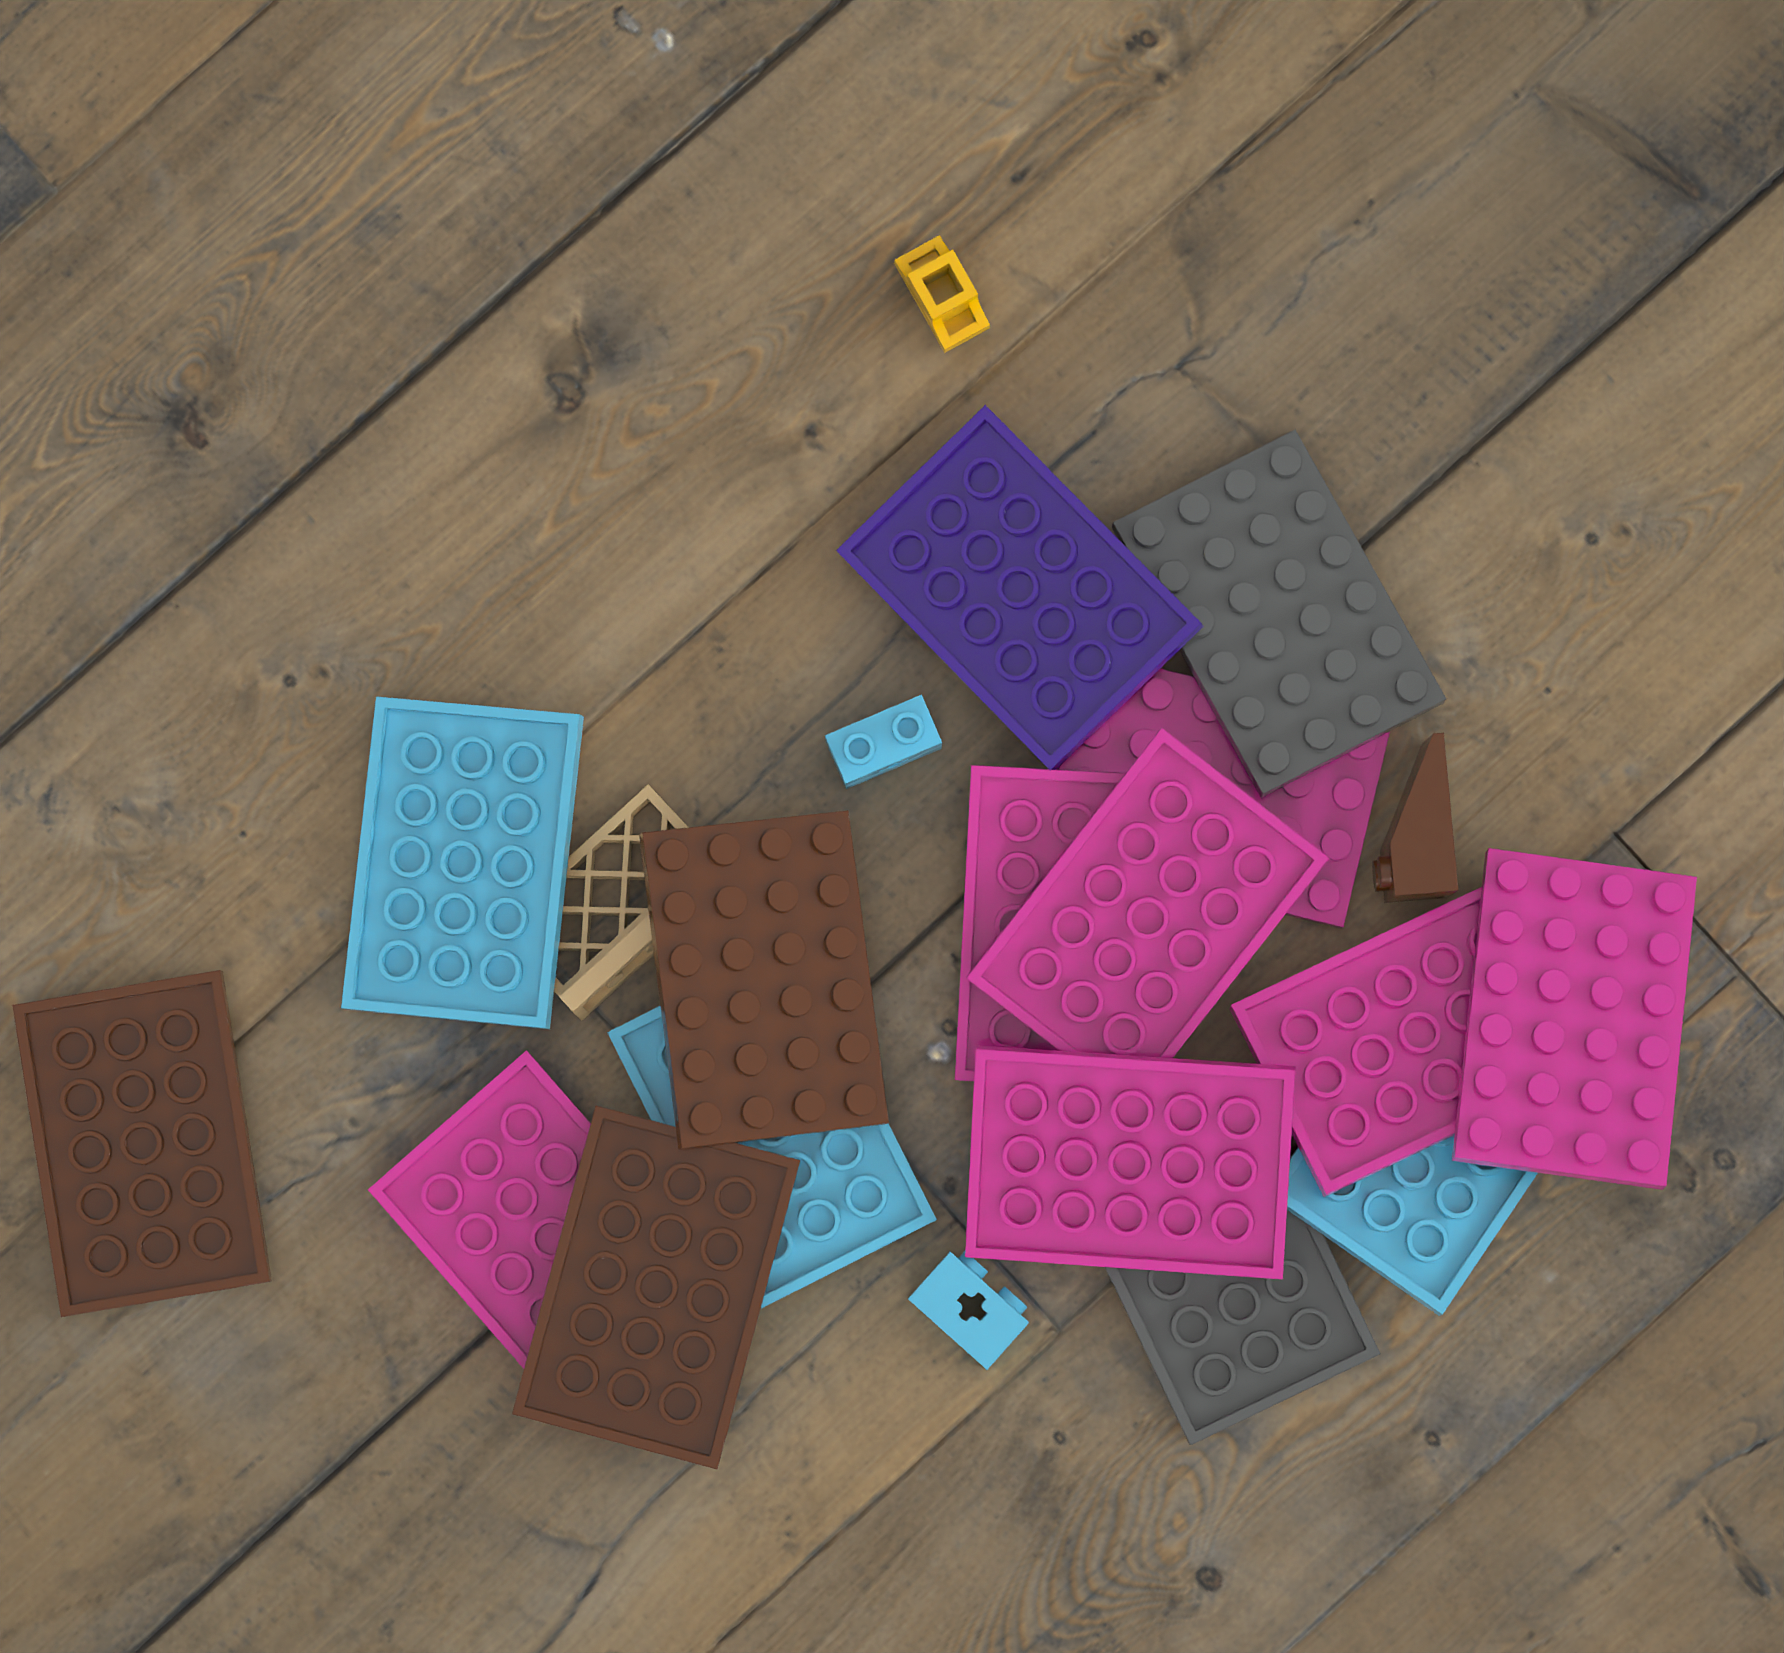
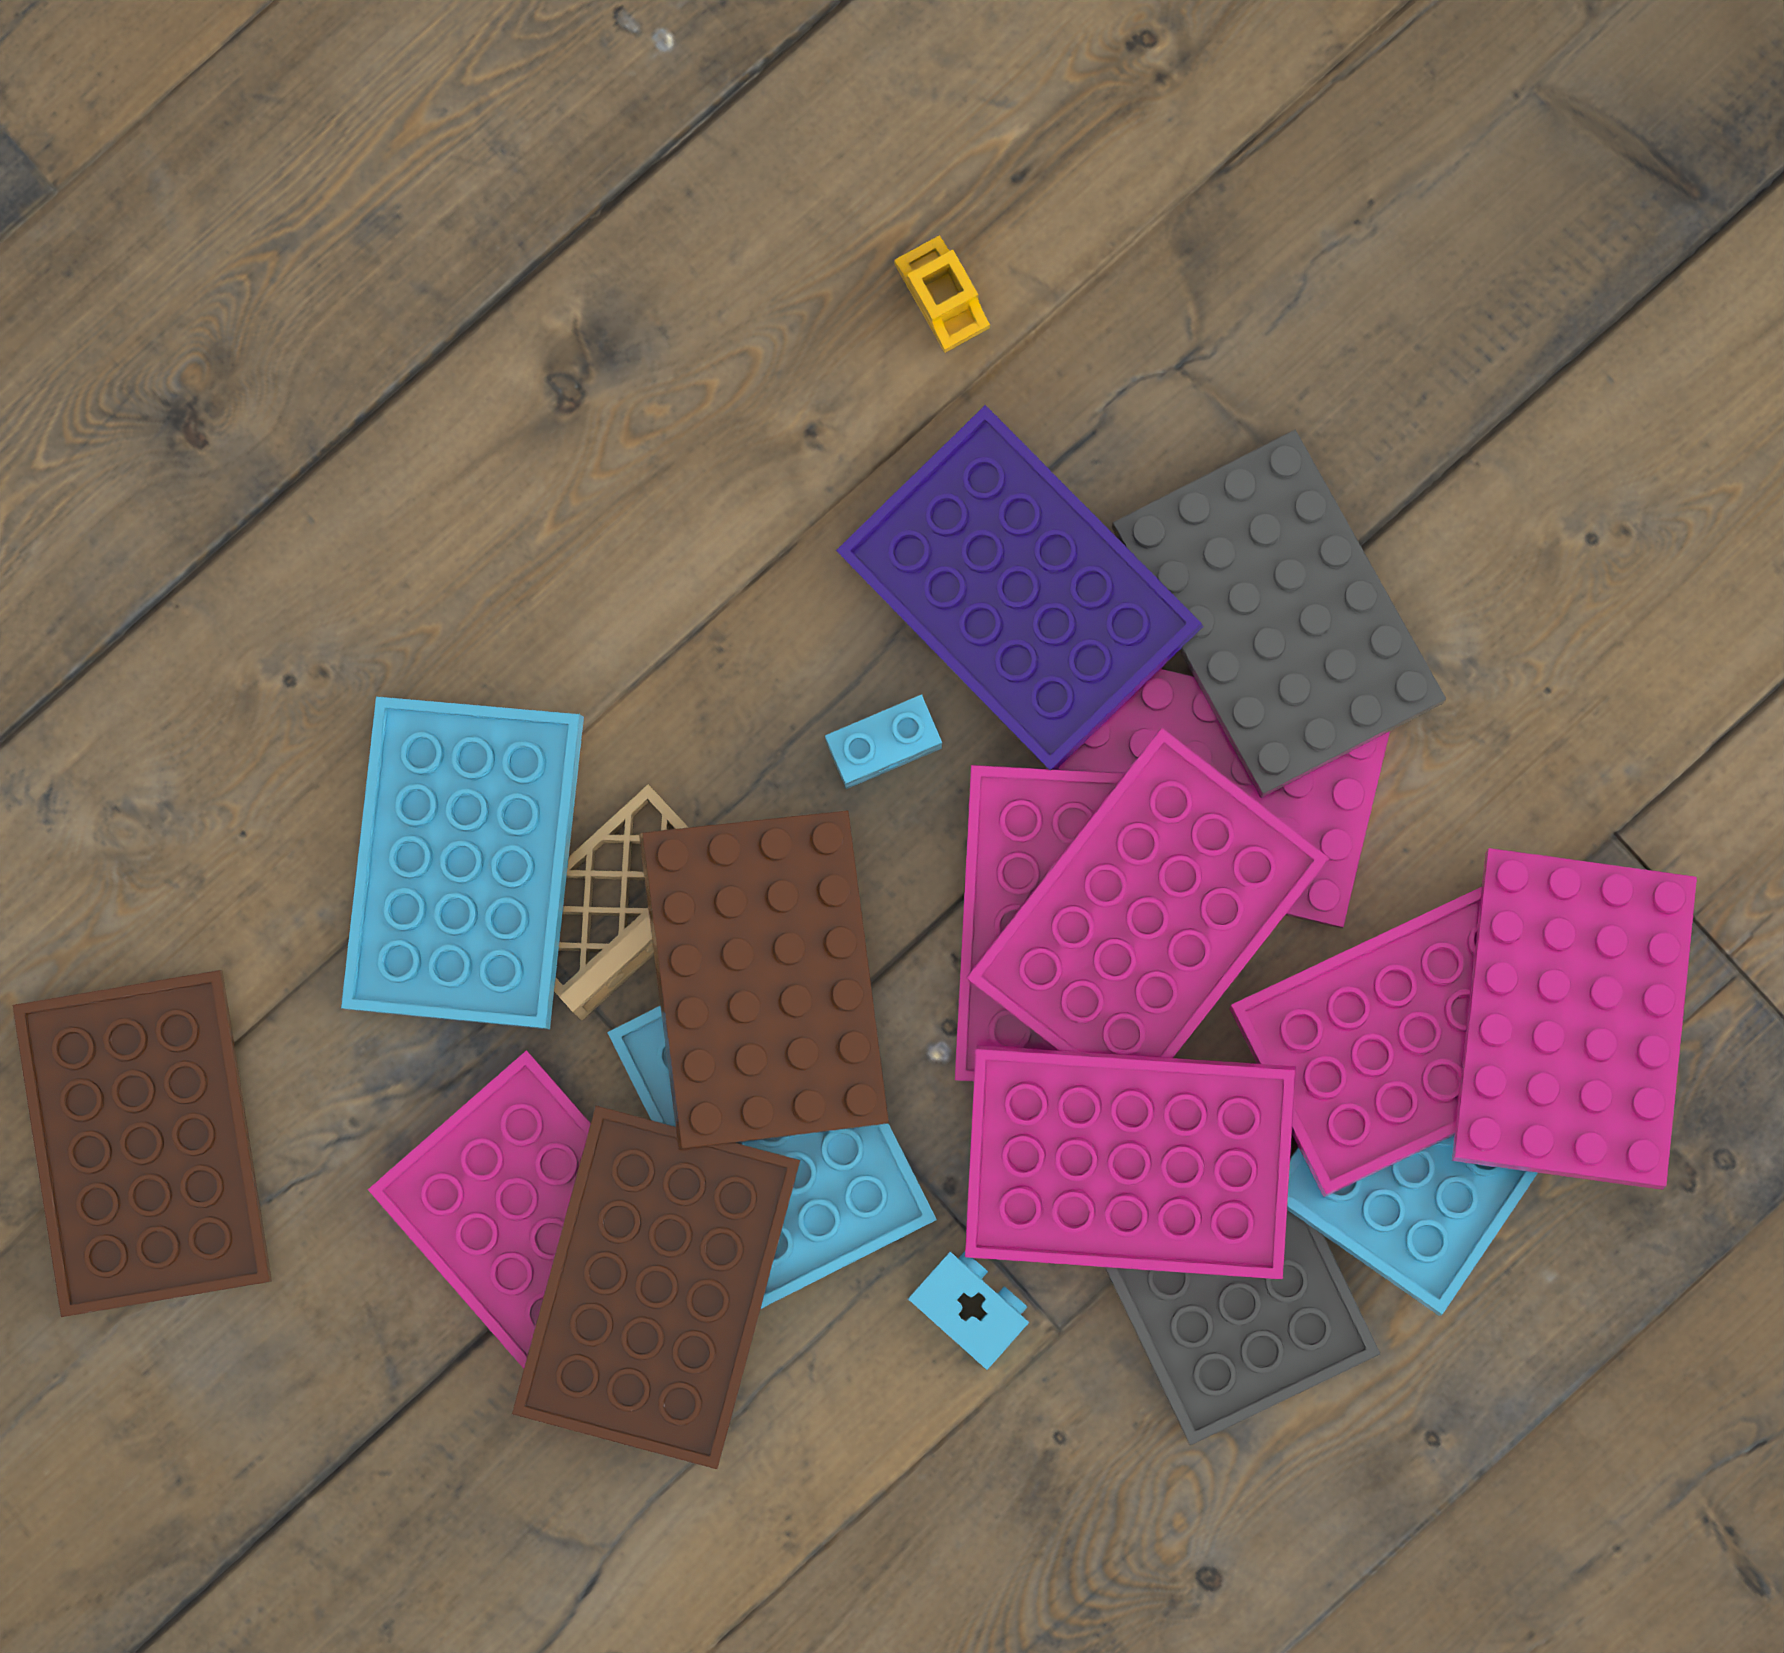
(1419, 846): reddish brown slope -> none

